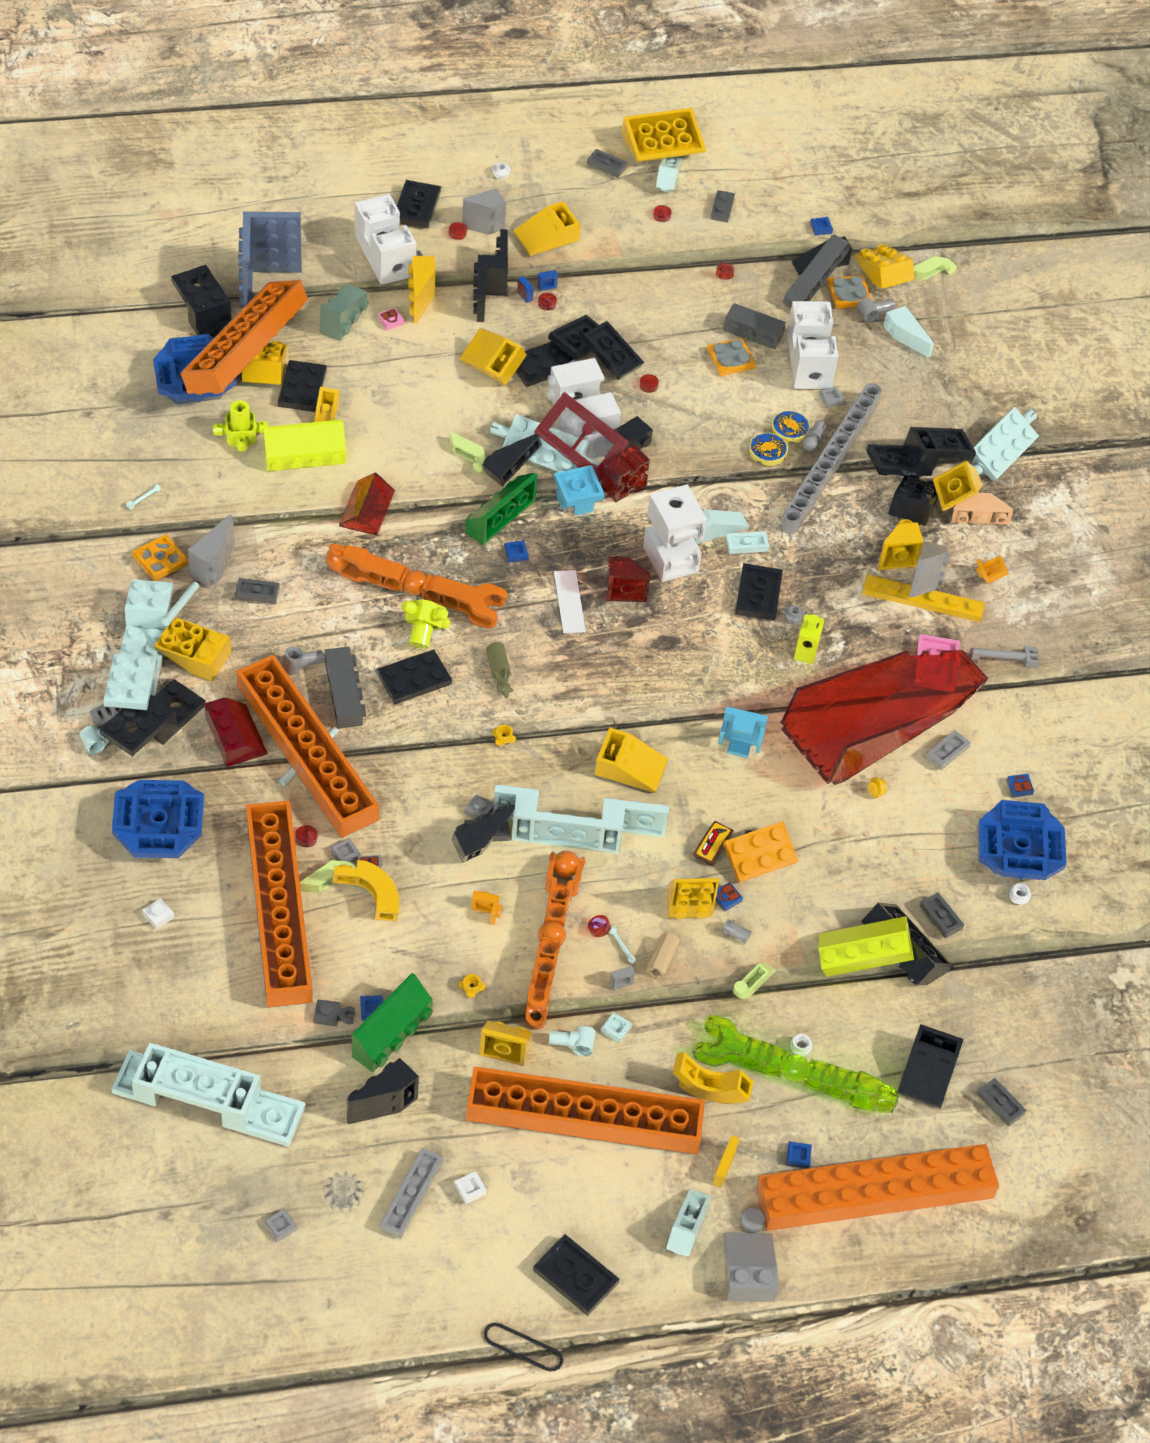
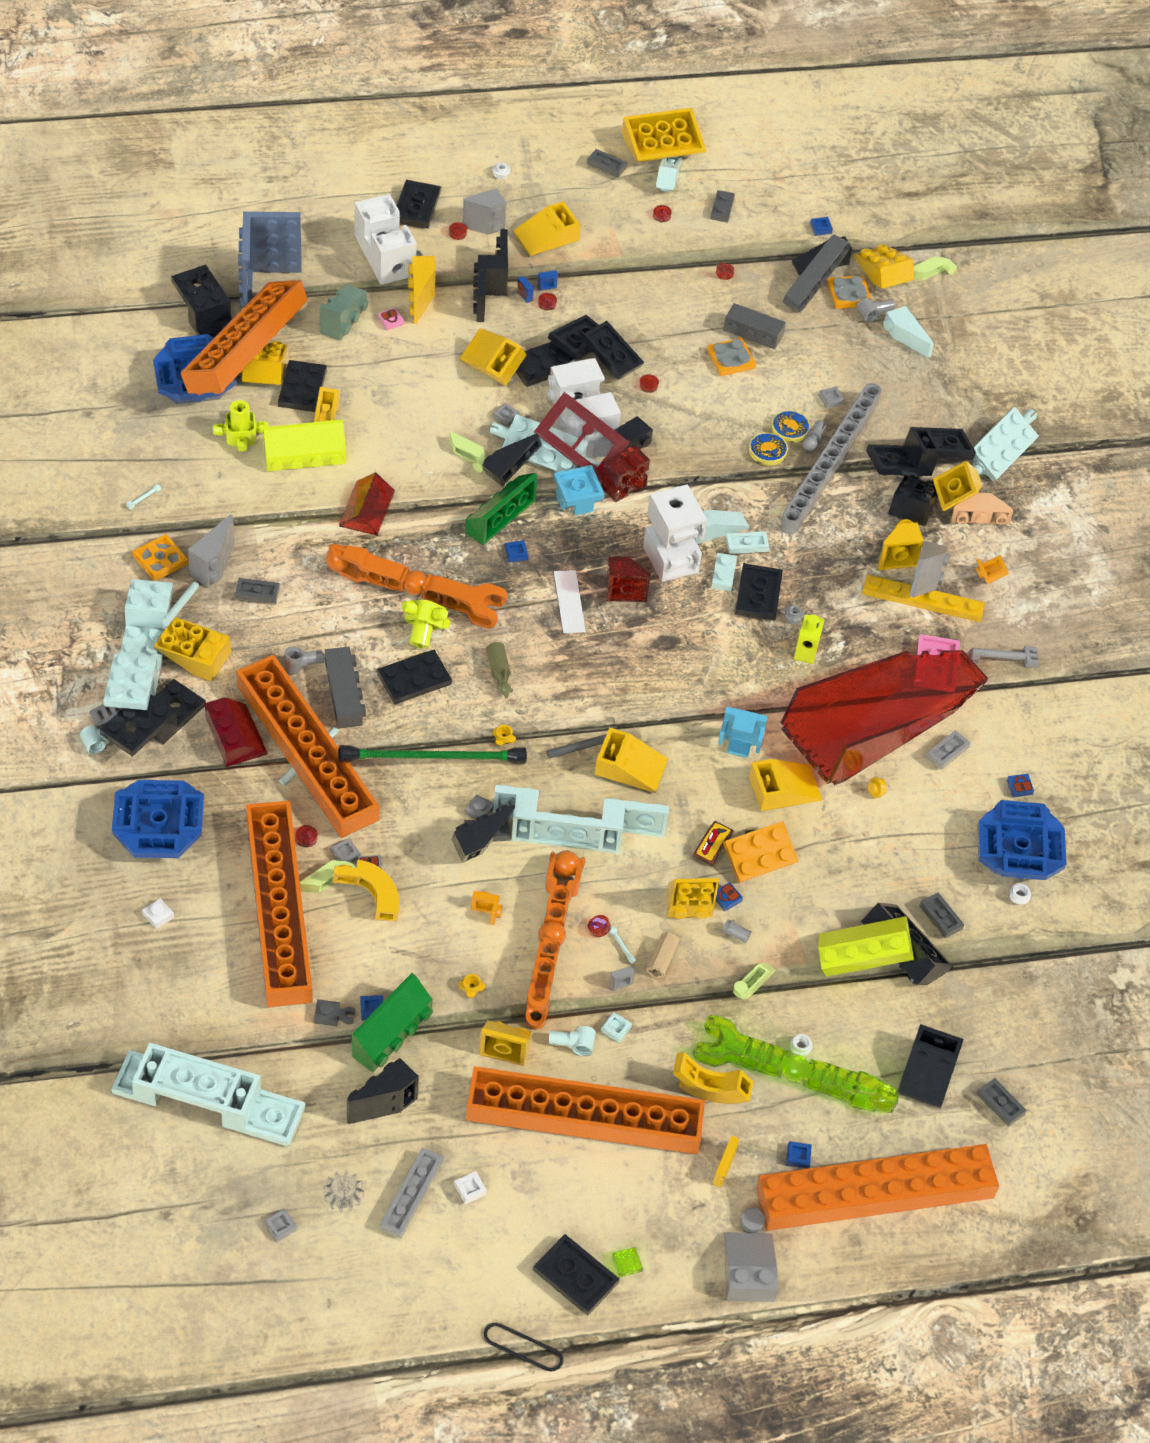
(349, 753): none -> green hose
(505, 414): none -> light grey tile
(576, 746): none -> dark grey bar
(627, 1262): none -> clear neon green tile
(688, 1222): light aqua slope -> none
(724, 572): none -> light aqua plate
(783, 784): none -> yellow slope
(810, 347): white piece -> none

